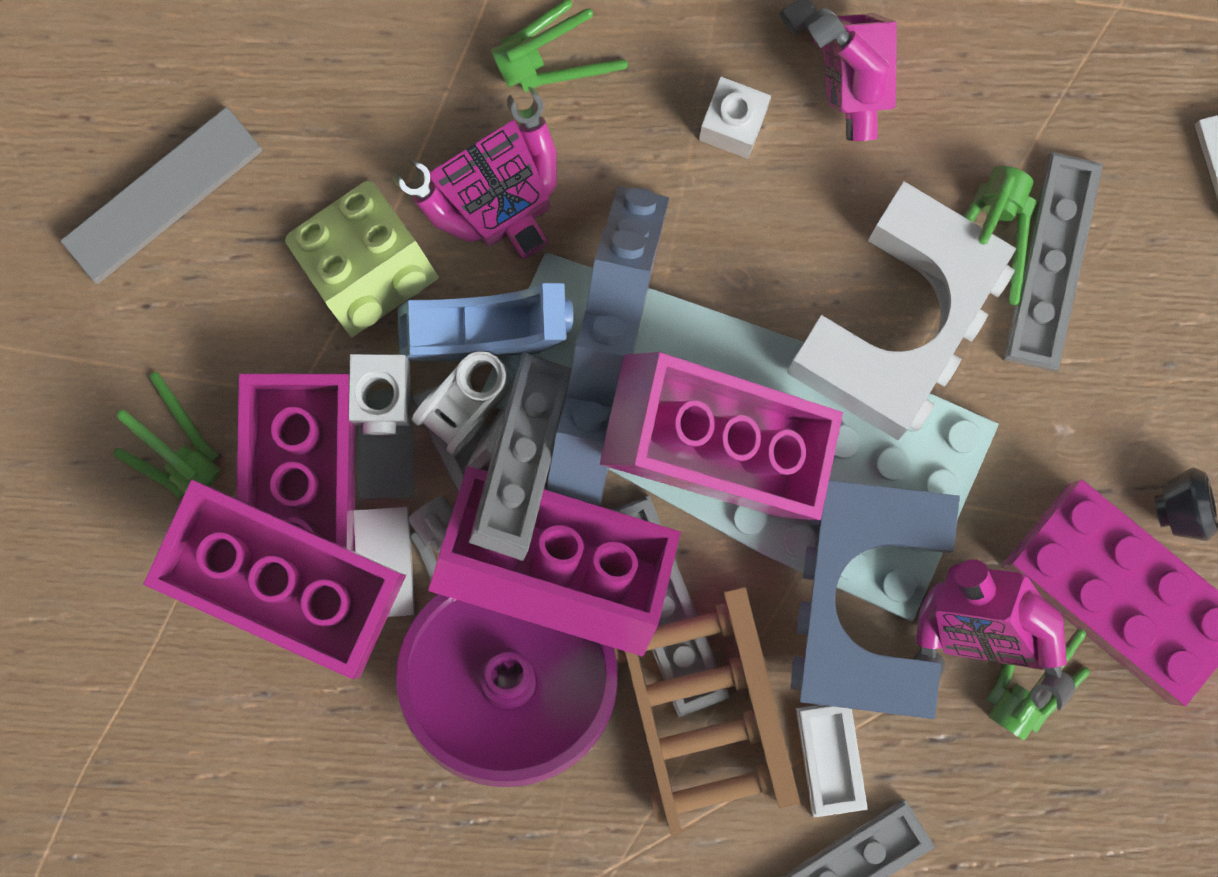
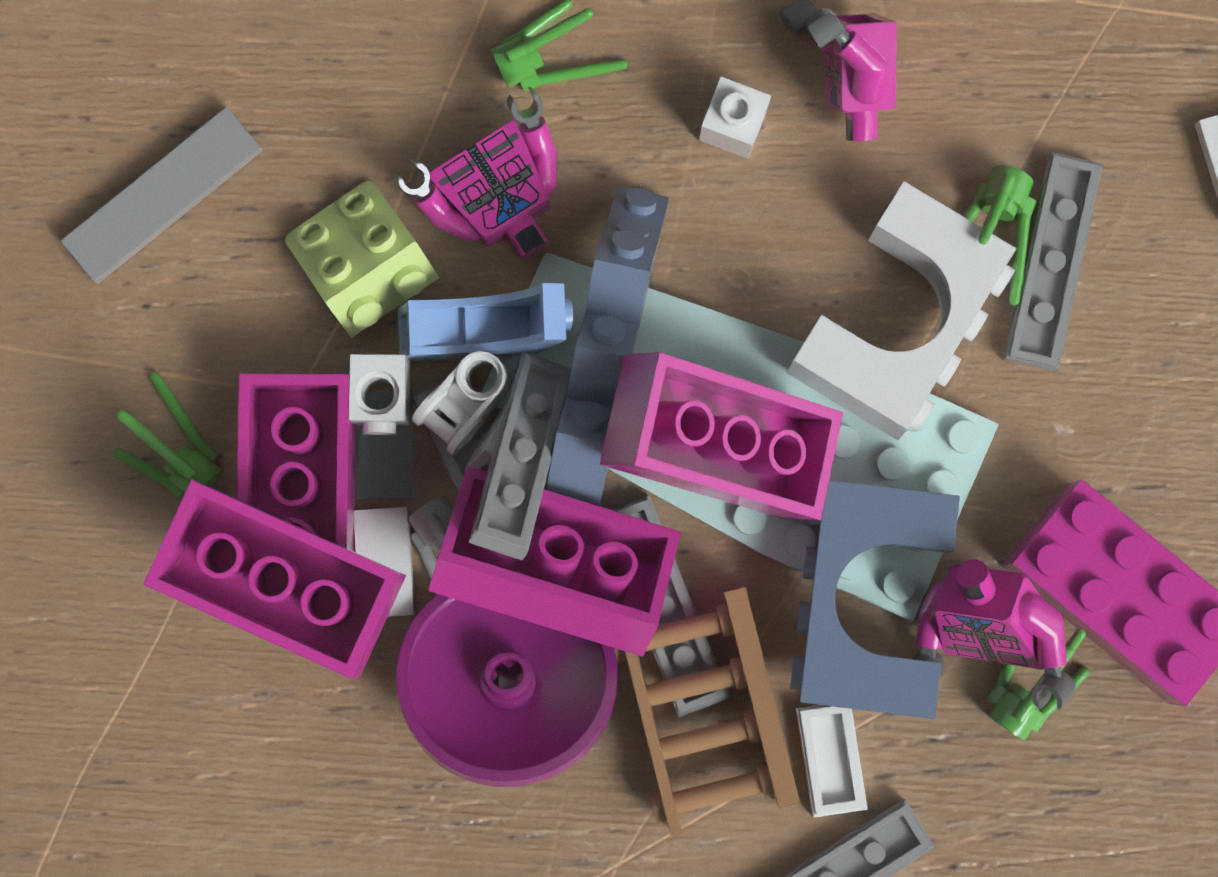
(1188, 506): black cone -> none

